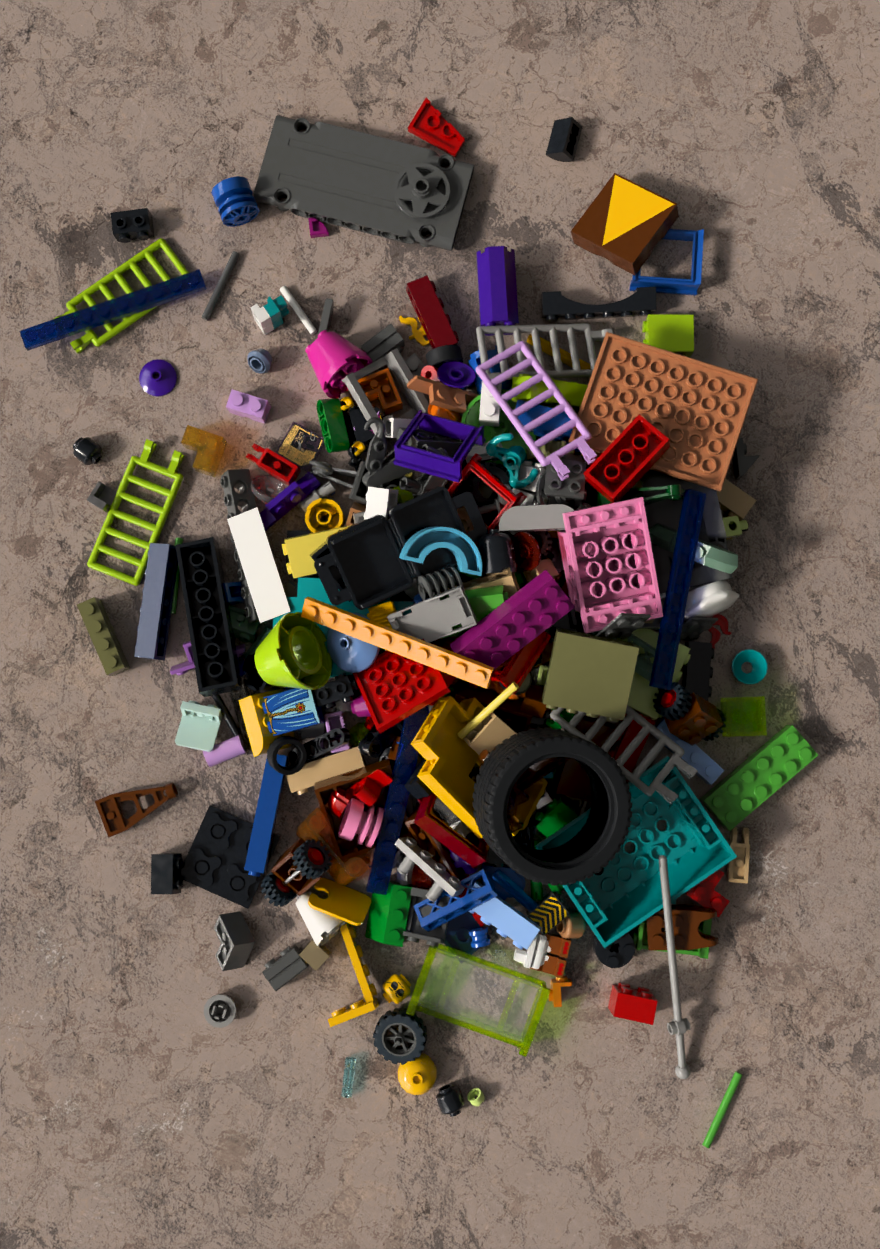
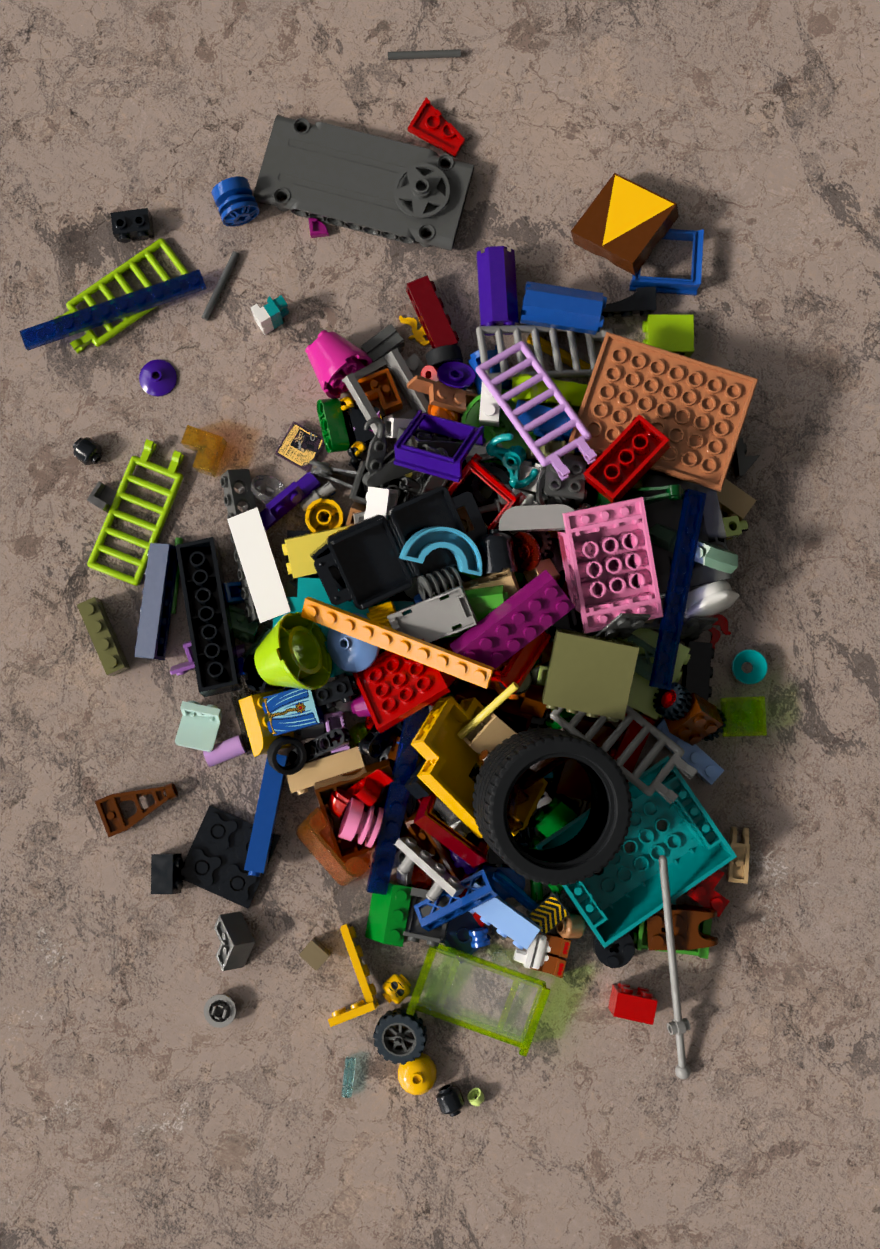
(226, 714): black bar -> none
(248, 406): lavender brick -> none
(259, 360): sand blue cone -> none
(275, 465): red hinge -> none
(285, 968): dark grey brick -> none
(296, 871): brick -> none
(298, 310): white bar -> none
(320, 925): white cone -> none
(326, 315): dark grey tile -> none
(342, 902): yellow piece -> none
(403, 495): lime piece -> none
(424, 54): none -> dark grey bar
(555, 991): orange bracket -> none
(563, 308): none -> blue brick
(564, 140): black brick -> none
(722, 1109): bright green bar -> none
(758, 777): bright green brick -> none

